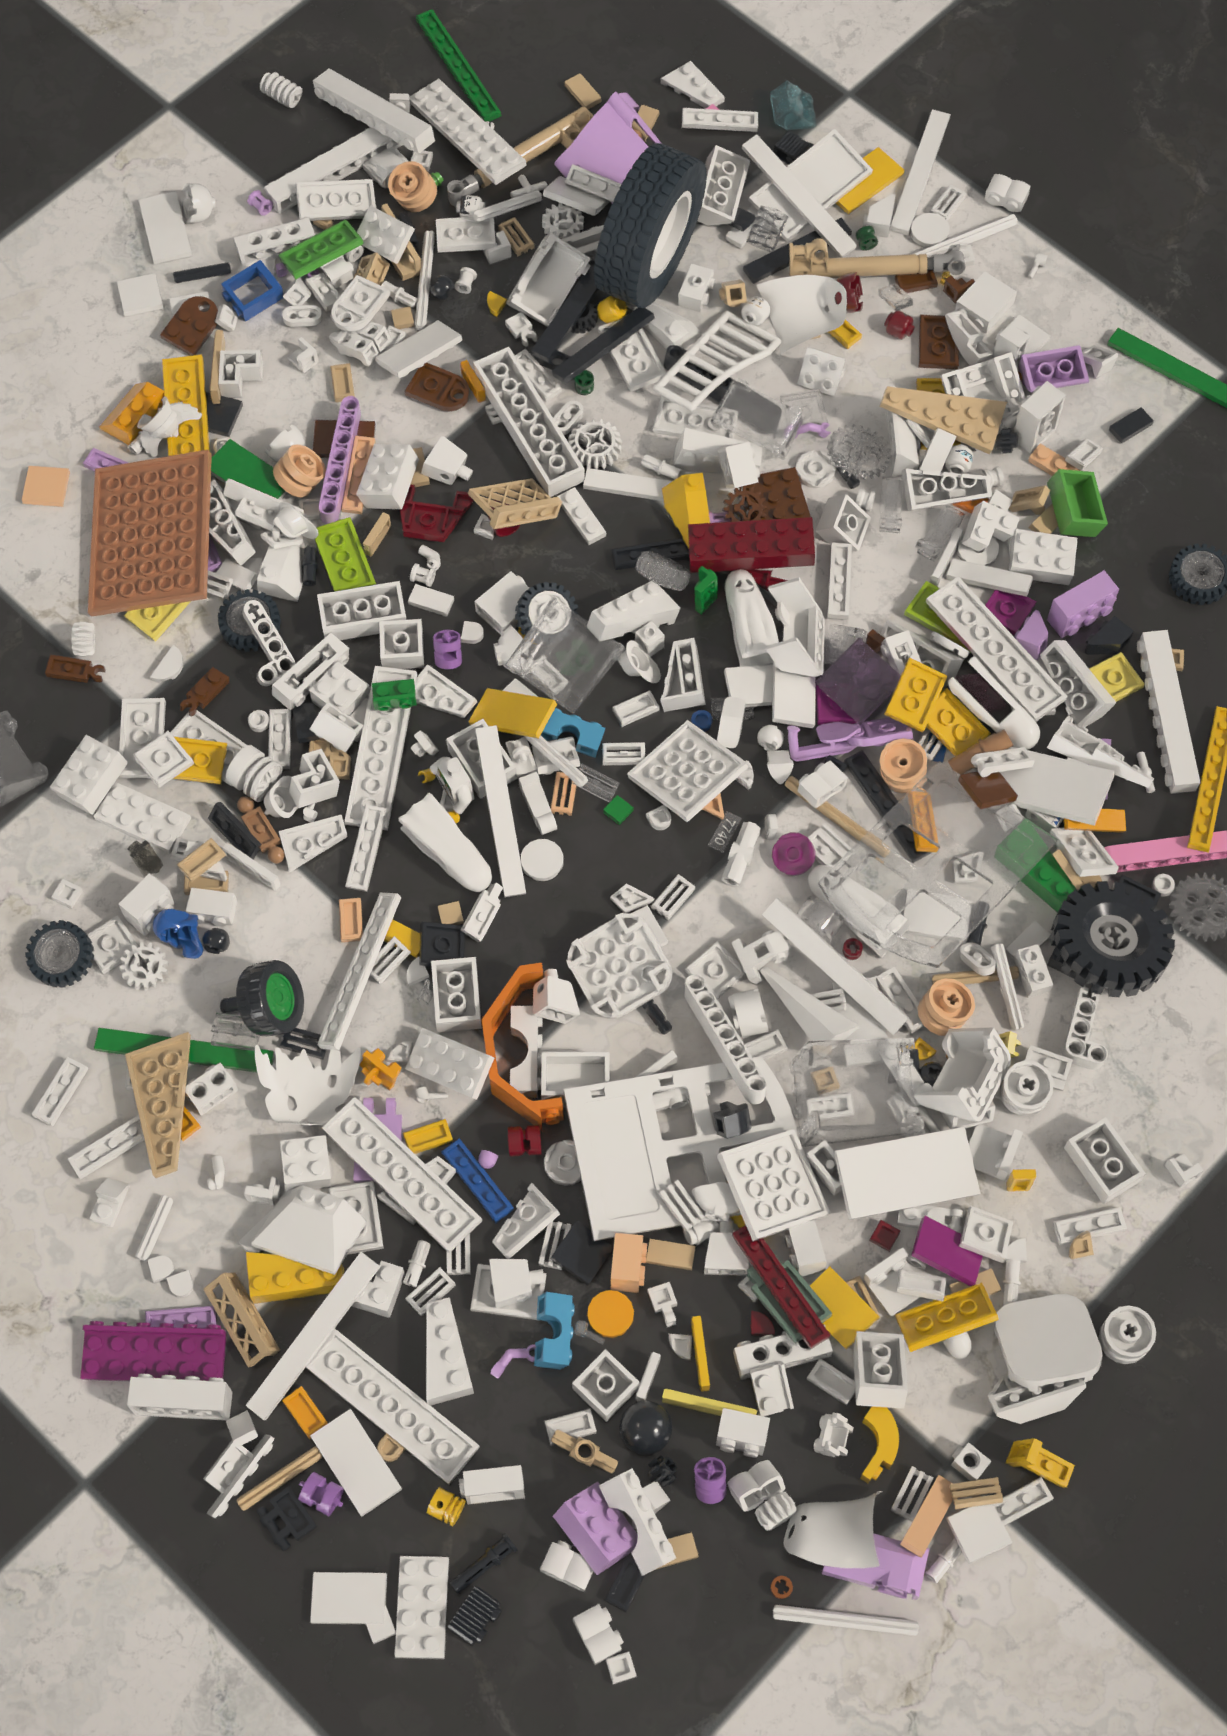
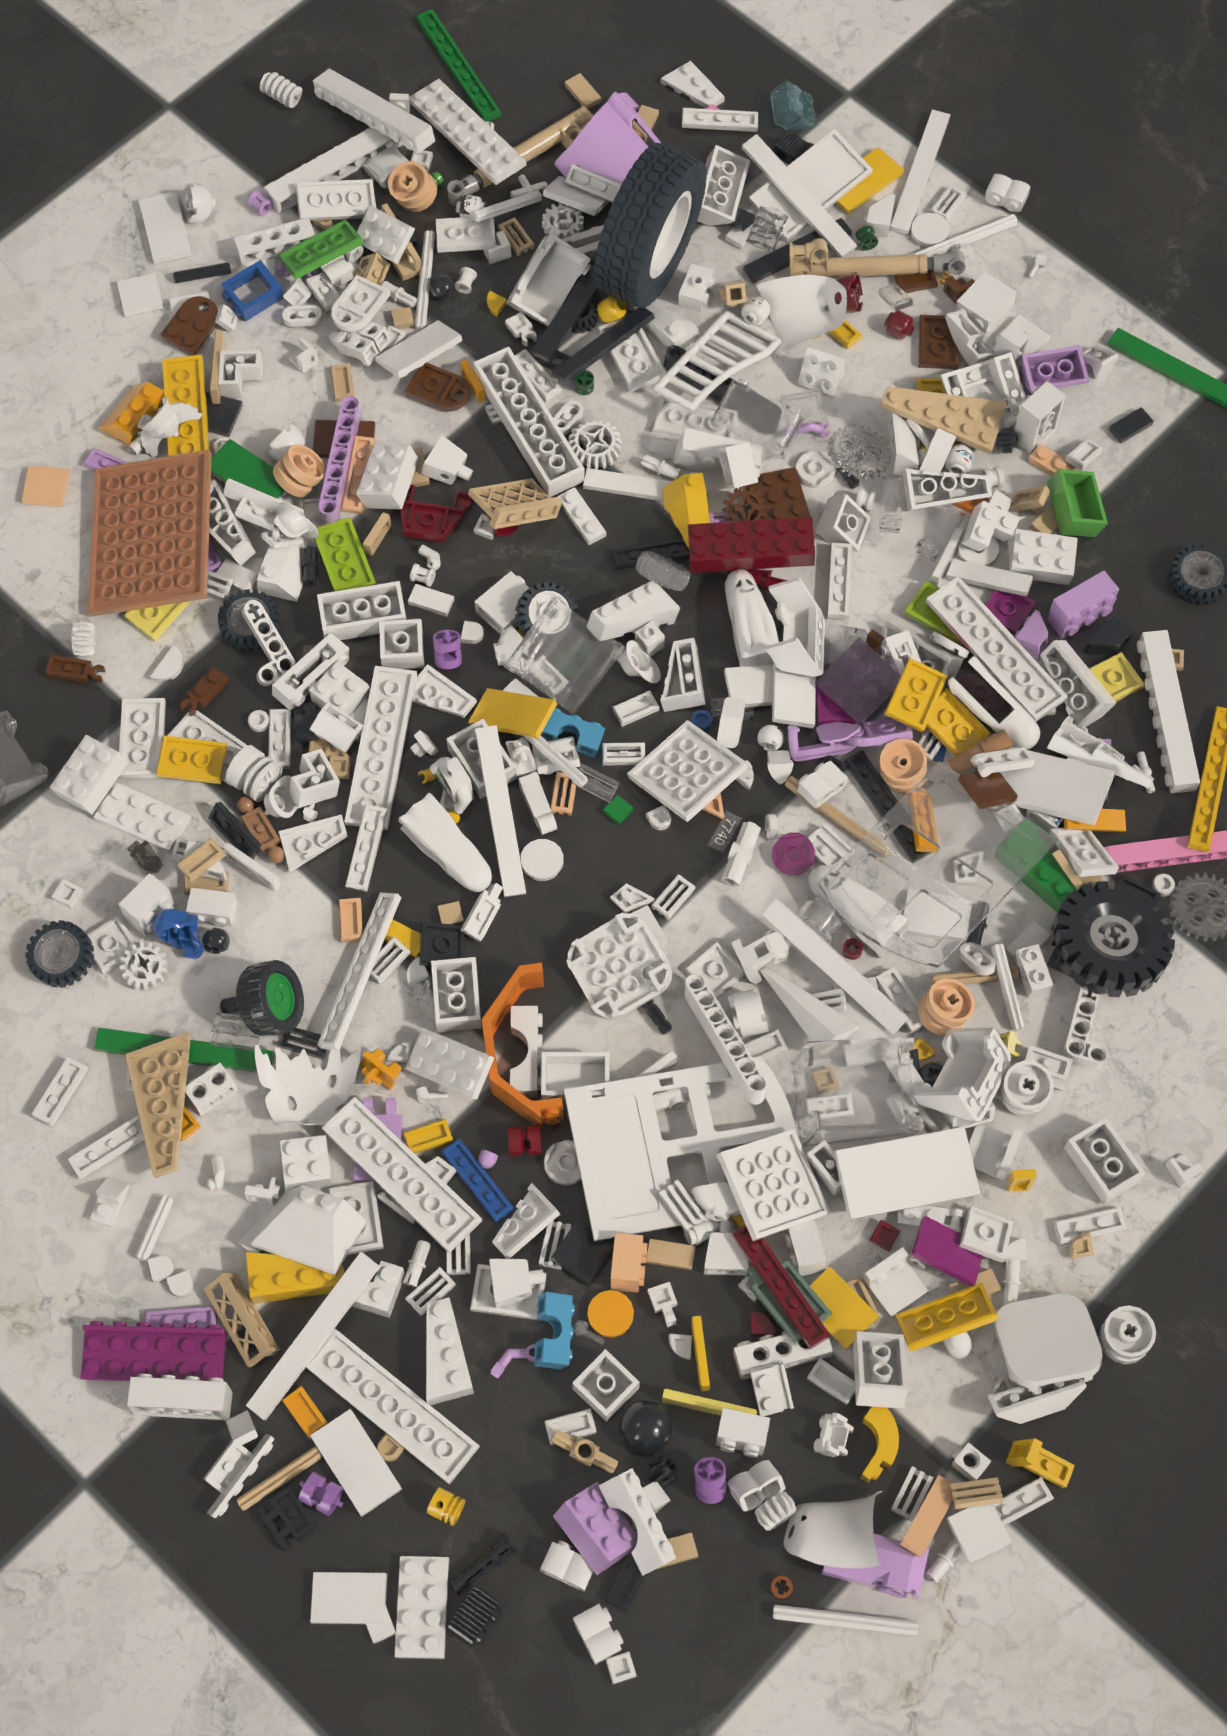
(163, 759): white tile -> none
(394, 694): green bracket -> none
(492, 1485): white window -> none
(554, 998): white torso -> none
(648, 1377): white tile -> none
(705, 590): green bracket -> none
(732, 1120): black brick -> none
(921, 1285): white tile -> none

